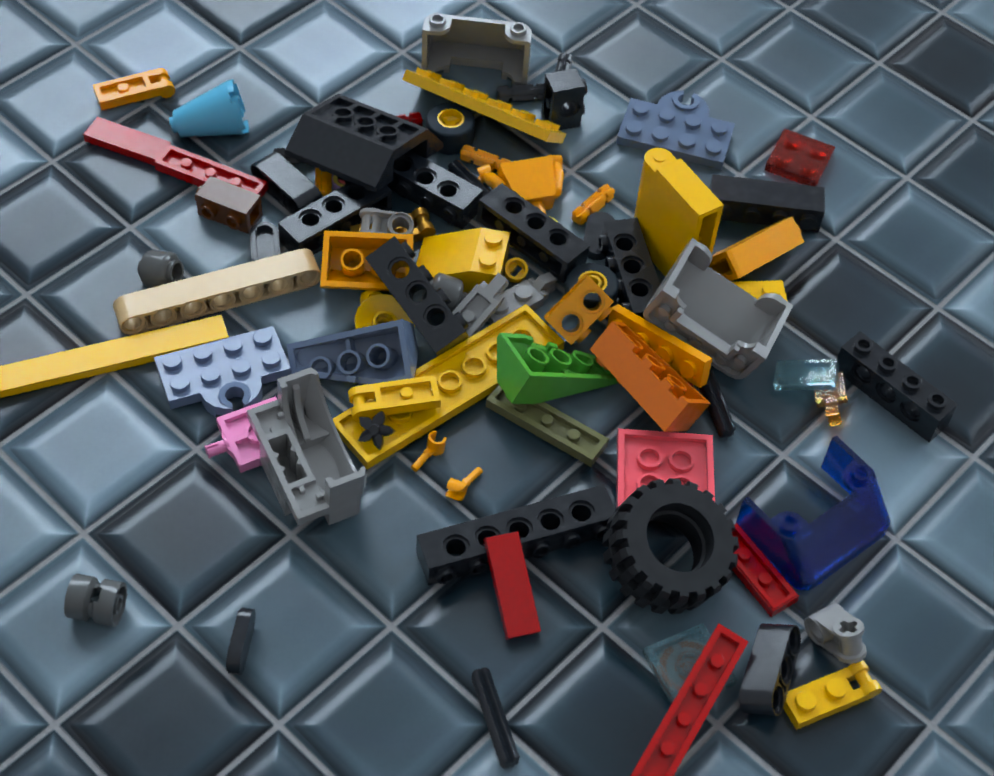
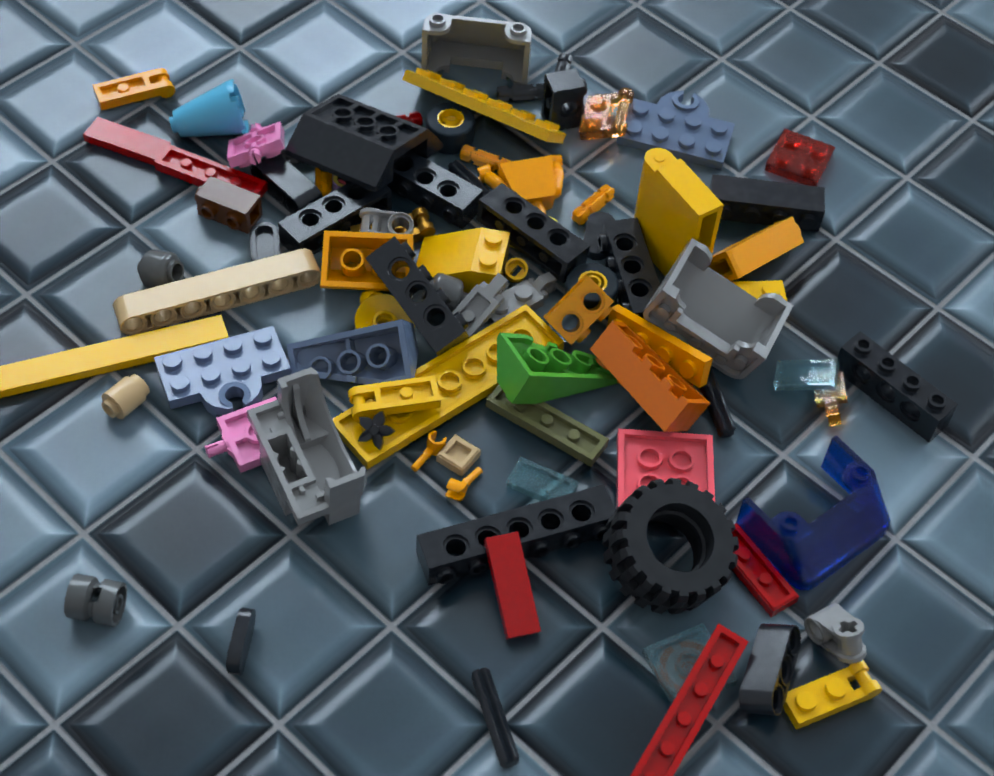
(125, 396): none -> tan brick
(255, 144): none -> bright pink plate
(458, 455): none -> tan tile
(539, 481): none -> clear light blue tile
(598, 115): none -> clear orange plate

